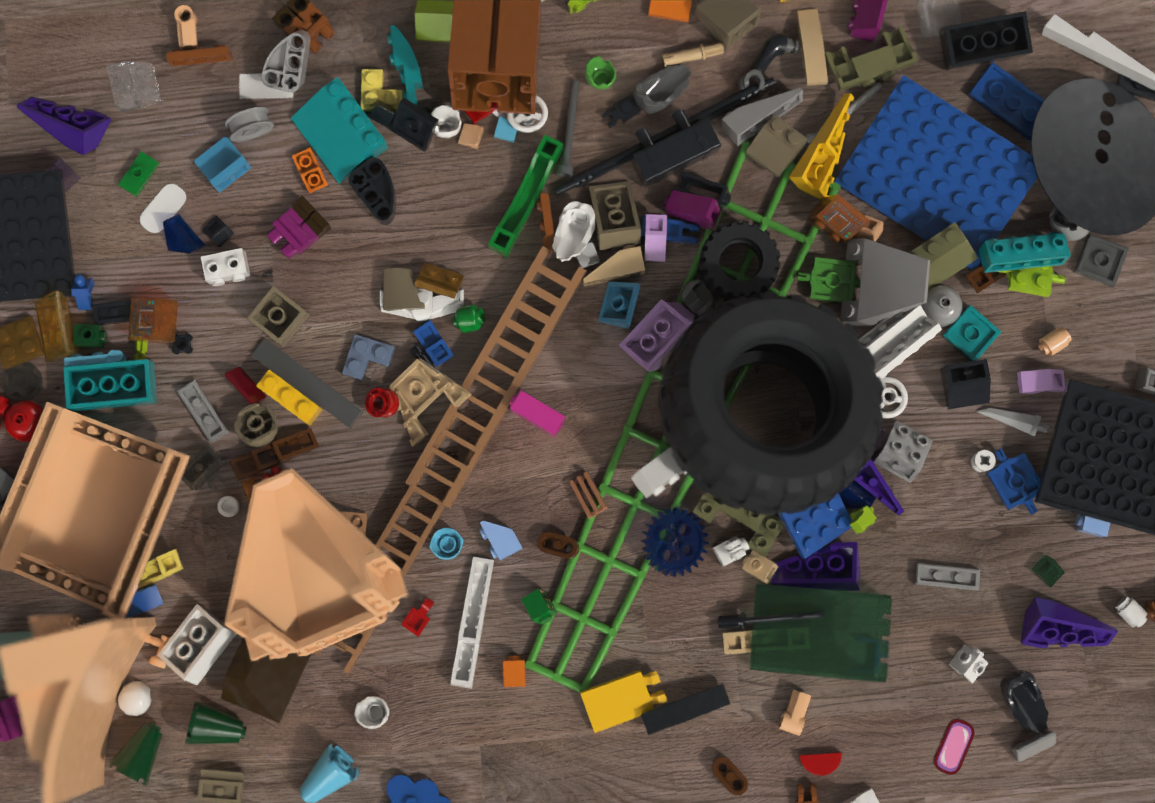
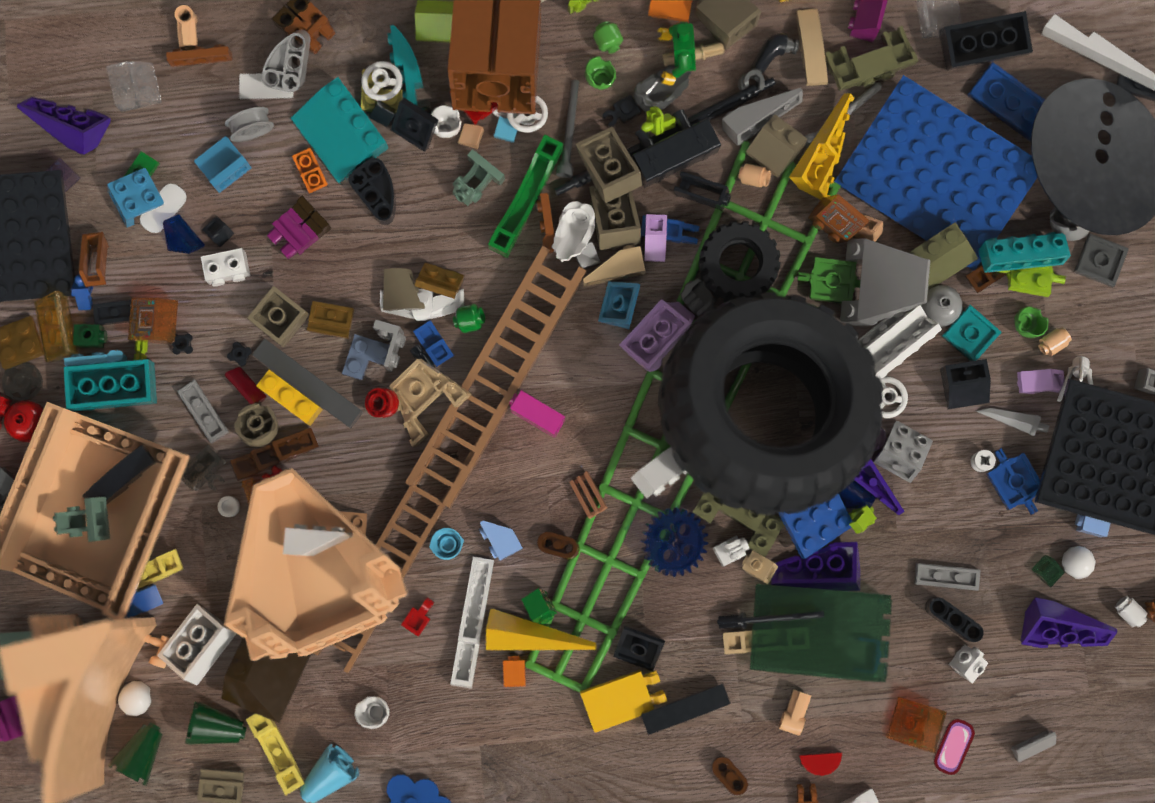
(74, 520): none -> sand green tile
(93, 259): none -> dark orange window
(121, 475): none -> black slope
(134, 195): none -> dark azure bracket
(245, 352): none -> black plate
(277, 752): none -> light yellow slope
(311, 542): none -> white slope
(330, 319): none -> pearl gold plate
(379, 73): none -> white piece
(396, 336): none -> light grey bracket
(483, 171): none -> sand green tile
(515, 633): none -> yellow wedge
(608, 37): none -> bright green head
(609, 164): none -> dark tan slope
(638, 648): none -> black slope
(657, 122): none -> lime piece
(683, 50): none -> green torso
(693, 209): magenta slope -> none
(754, 175): none -> light nougat brick
(916, 725): none -> clear orange slope
(963, 624): none -> black beam
(1025, 700): black hair -> none
(1030, 322): none -> bright green hair
(1078, 562): none -> white hair
(1080, 369): none -> white plant

